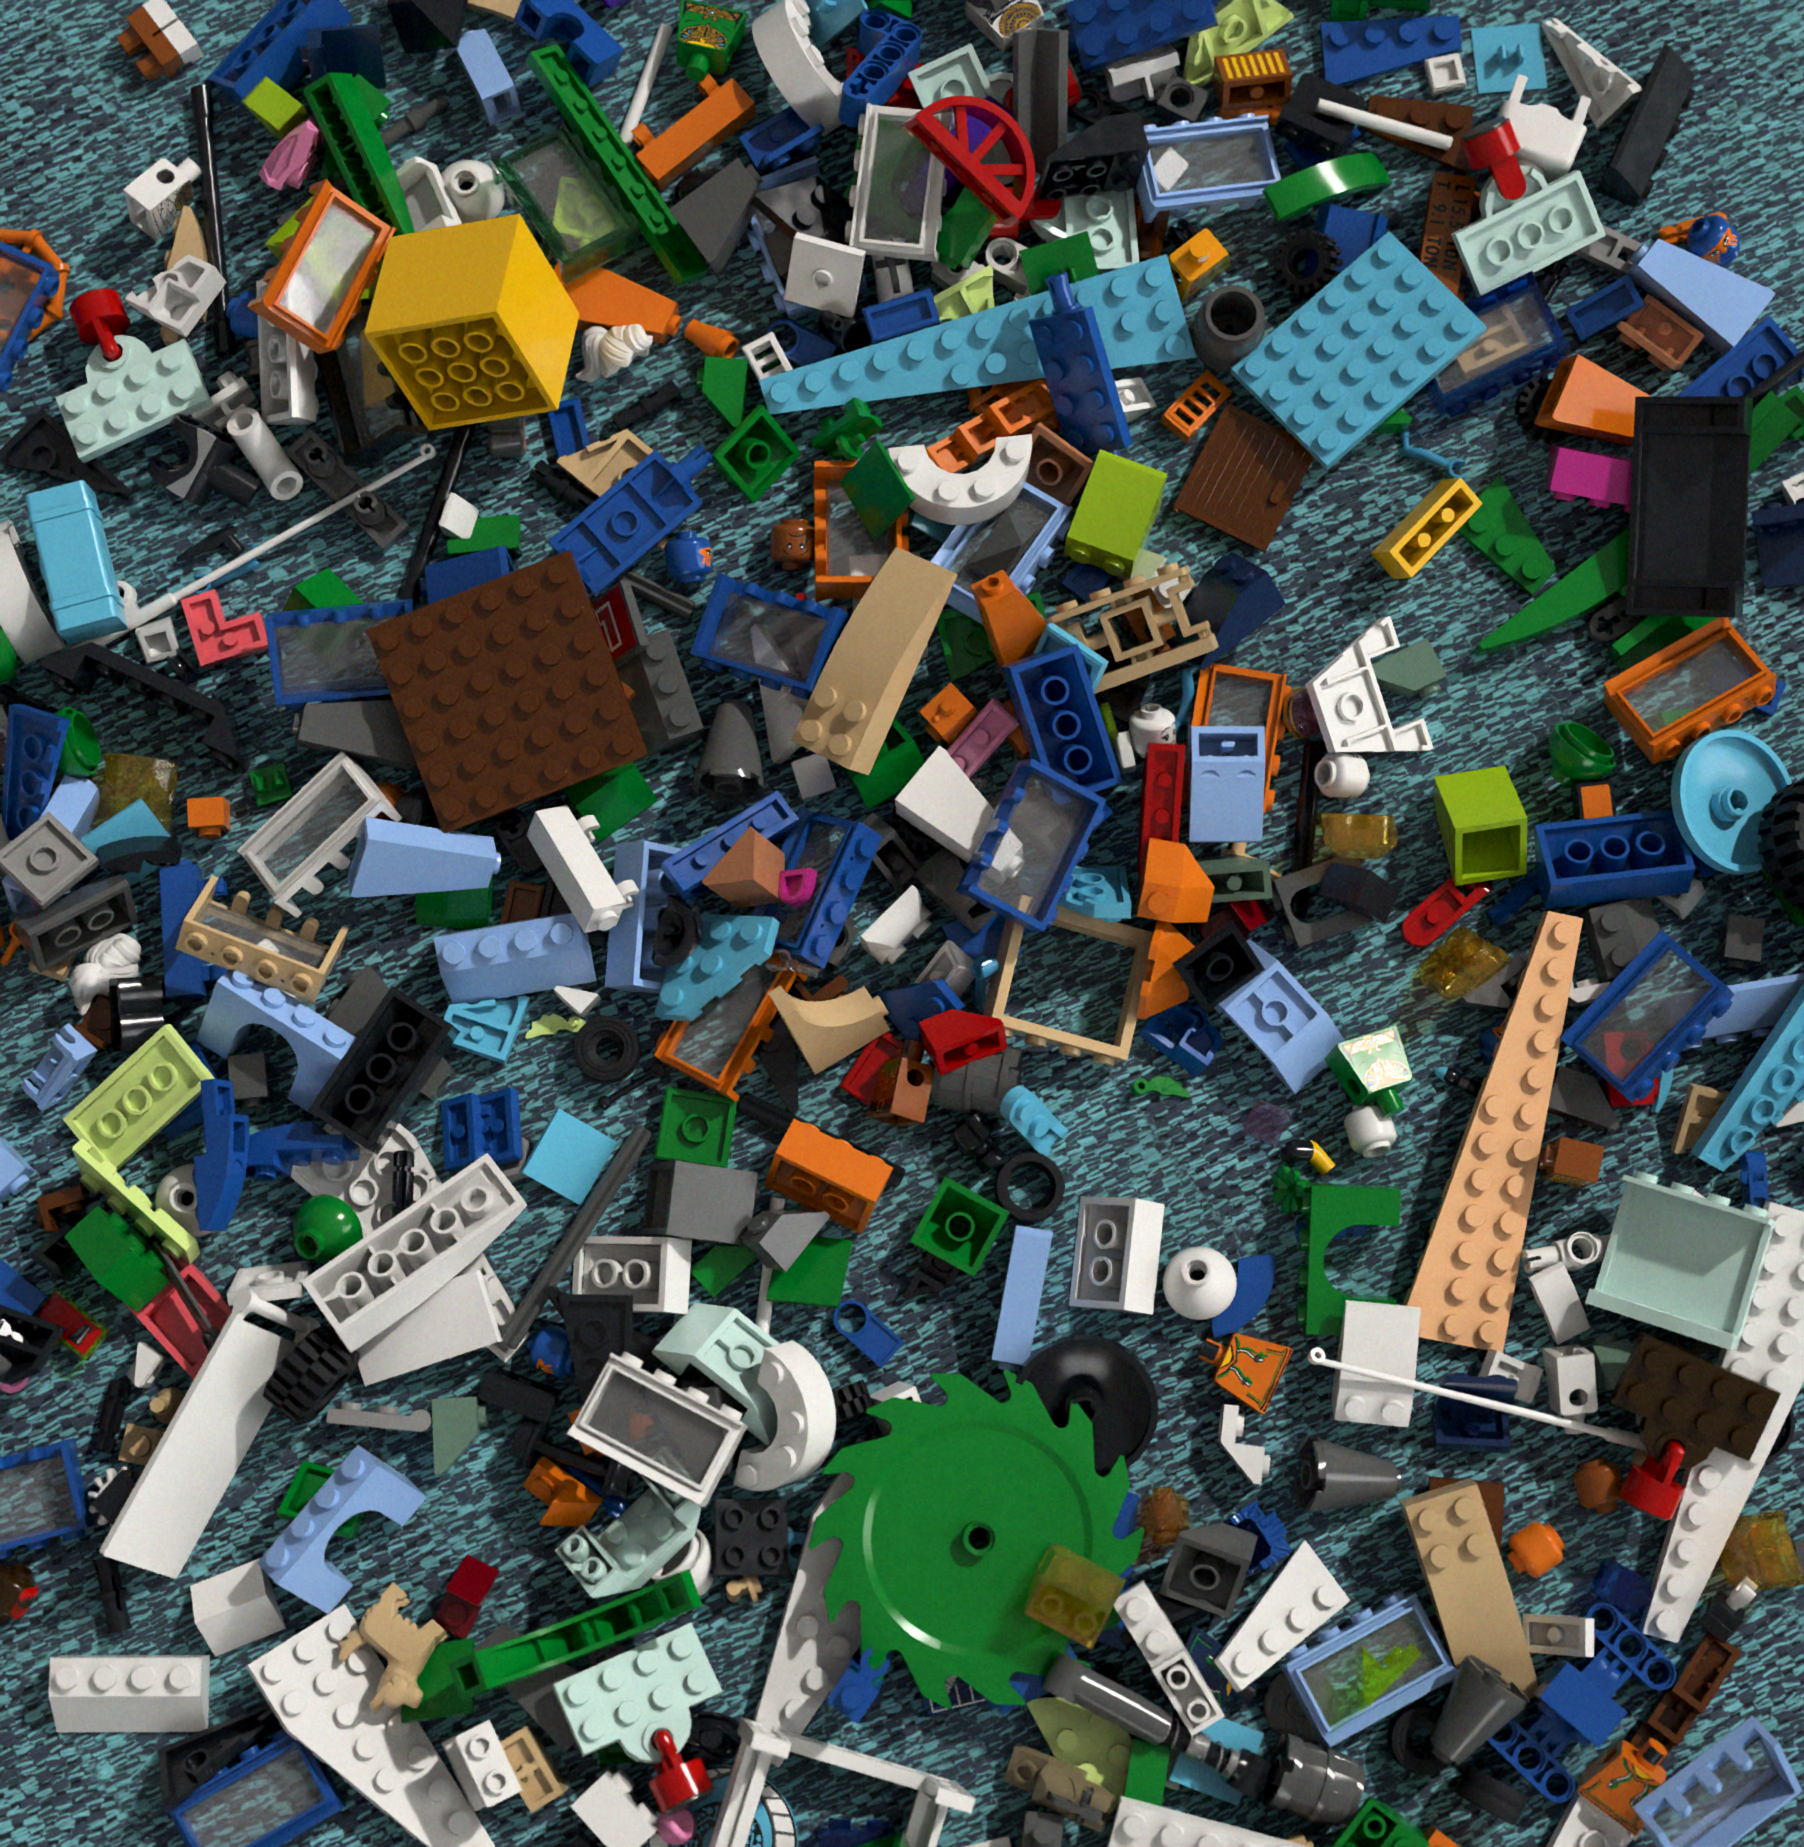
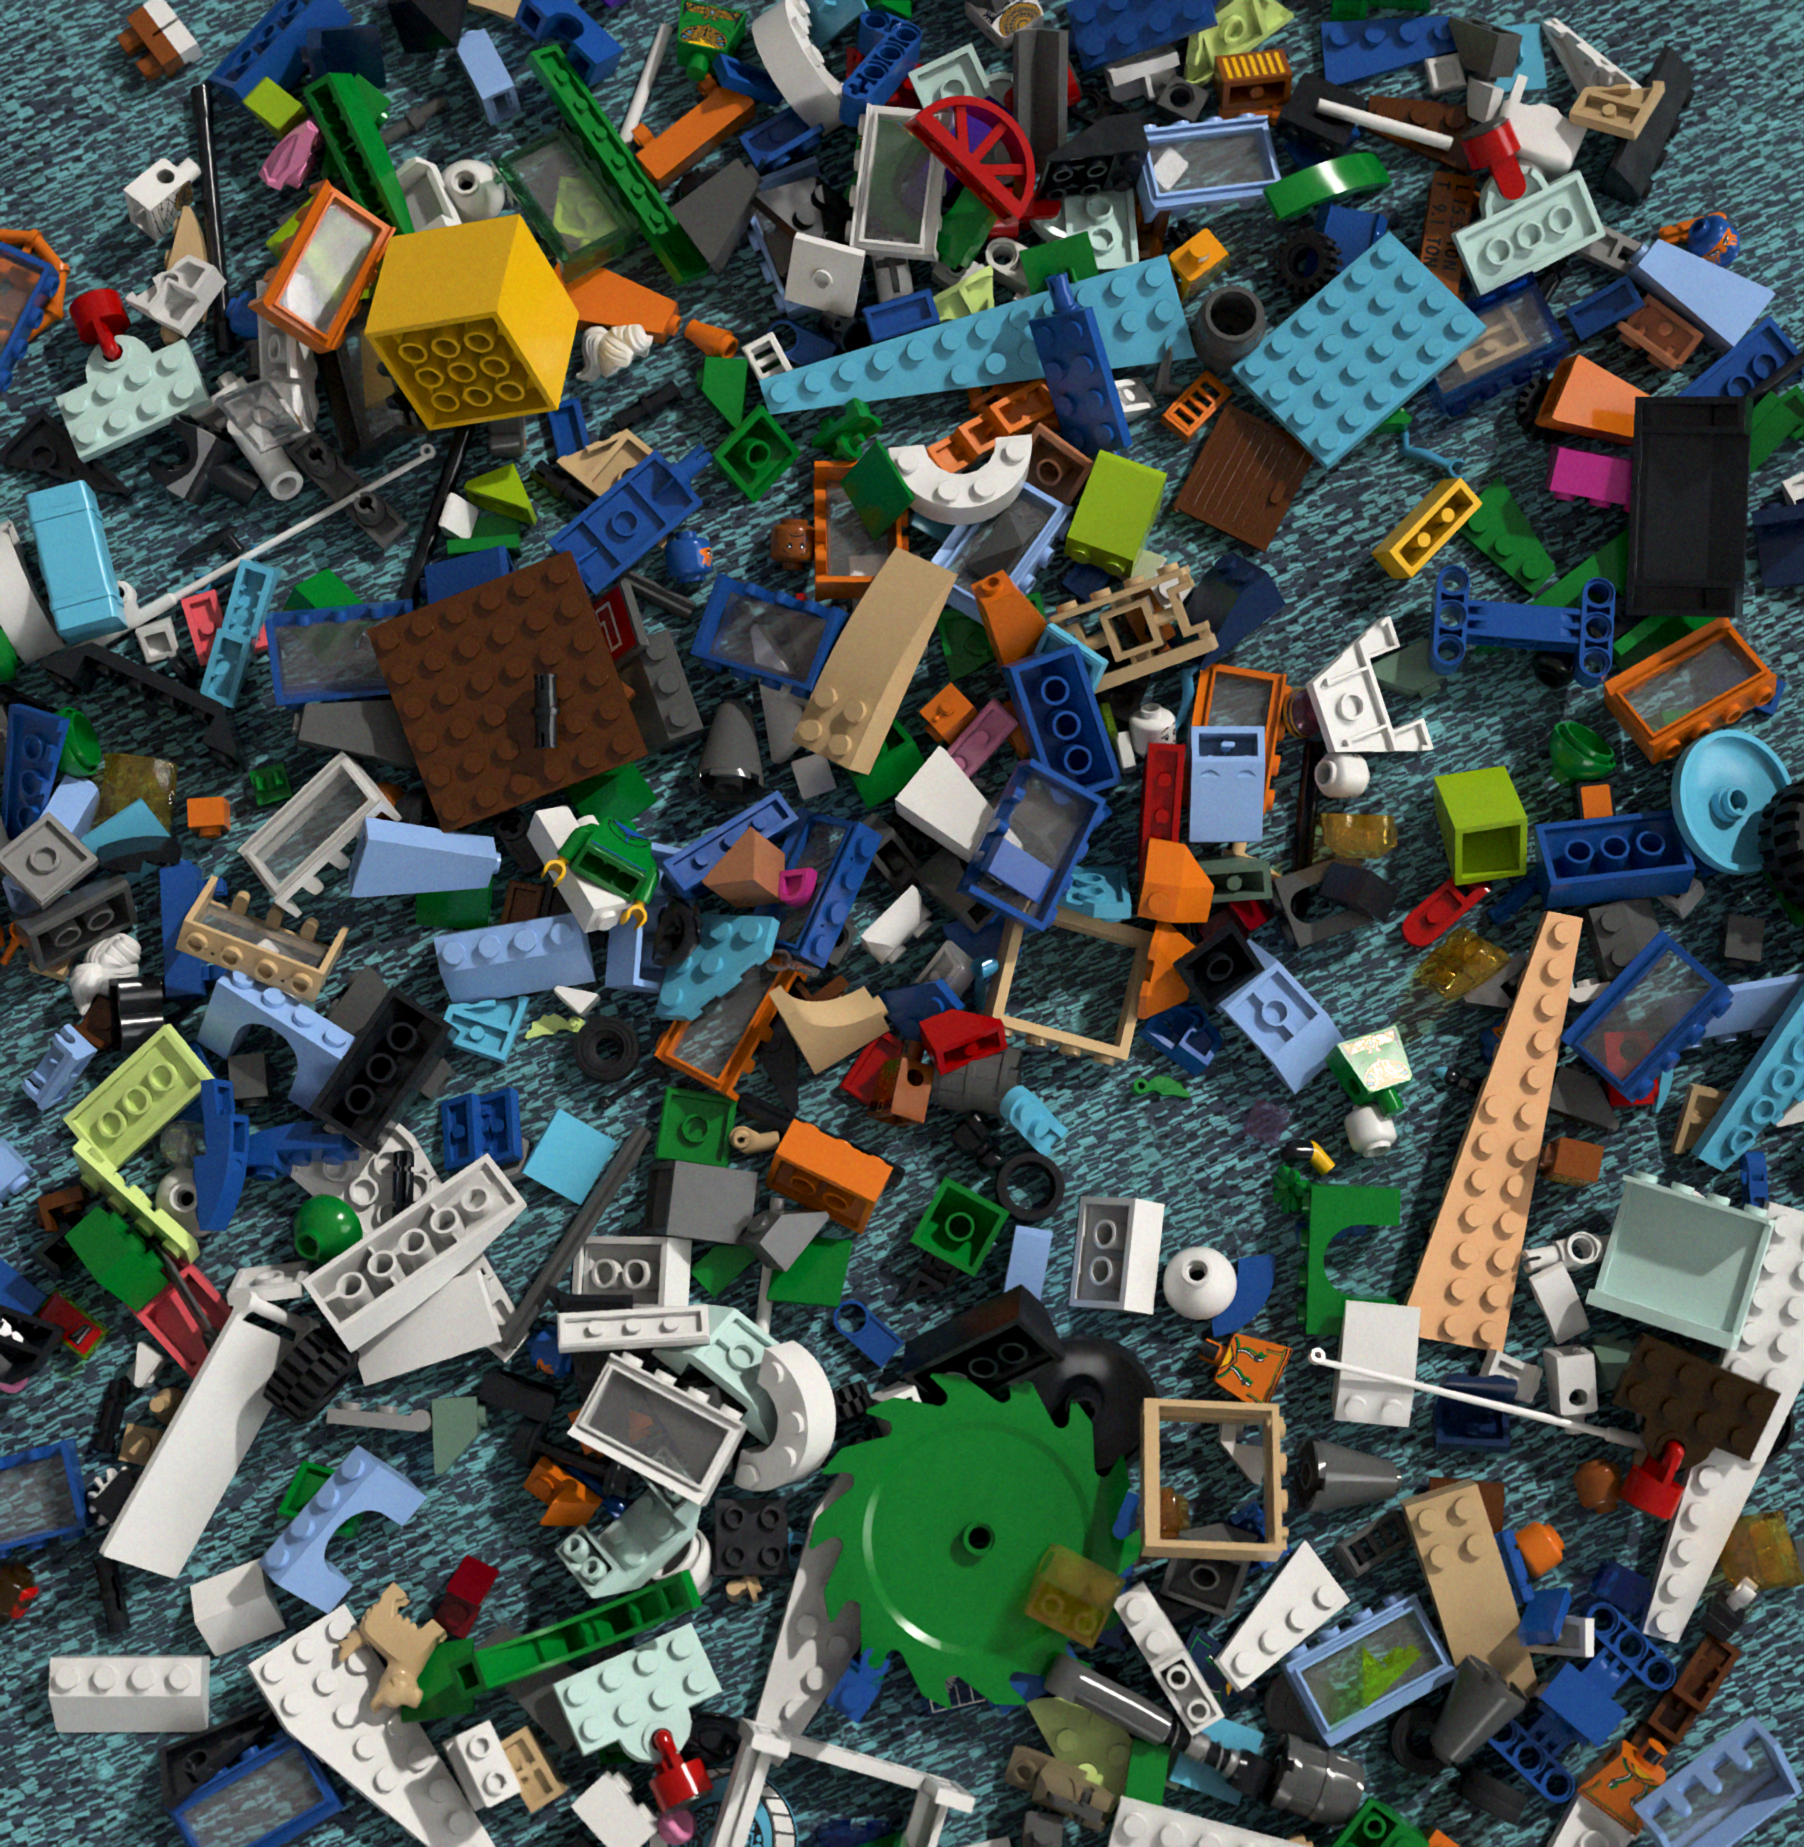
(181, 1143): none -> clear head
(239, 631): none -> medium azure slope
(270, 411): none -> clear slope
(502, 493): none -> lime slope
(545, 710): none -> black pin
(614, 859): none -> green torso
(633, 1328): none -> white tile
(746, 80): none -> blue tile
(751, 1142): none -> tan arm
(995, 1337): none -> black slope
(1017, 870): none -> tile
(1161, 381): none -> dark grey bar
(1274, 1466): none -> tan window
(1346, 1559): none -> dark grey slope
(1483, 99): none -> white slope
(1485, 47): none -> dark grey slope
(1514, 1566): none -> blue axle
(1522, 626): none -> blue beam
(1544, 1617): none -> blue tile
(1553, 667): none -> black head
(1616, 108): none -> tan wing

